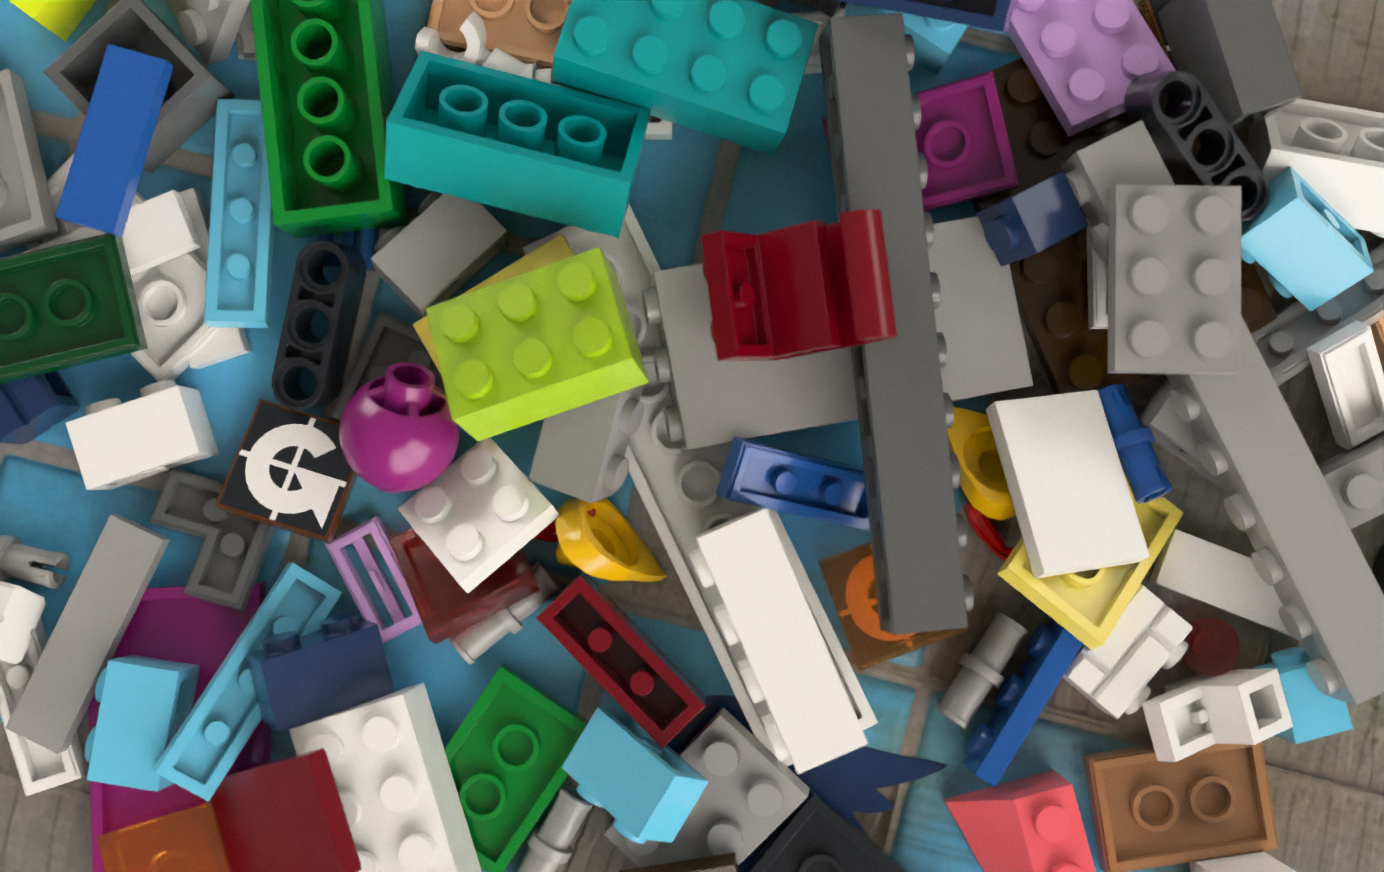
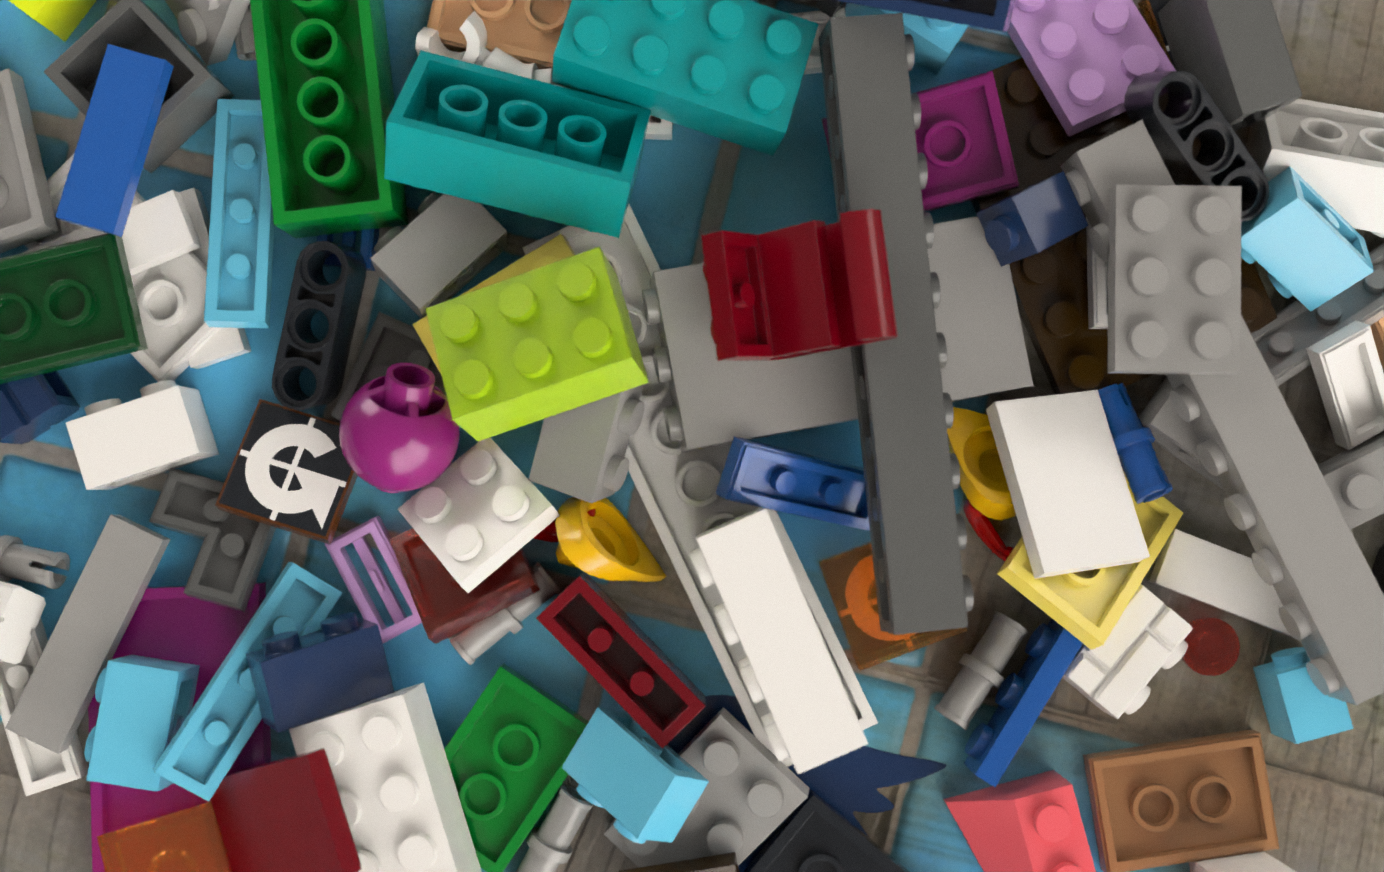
(1219, 709): white brick -> none

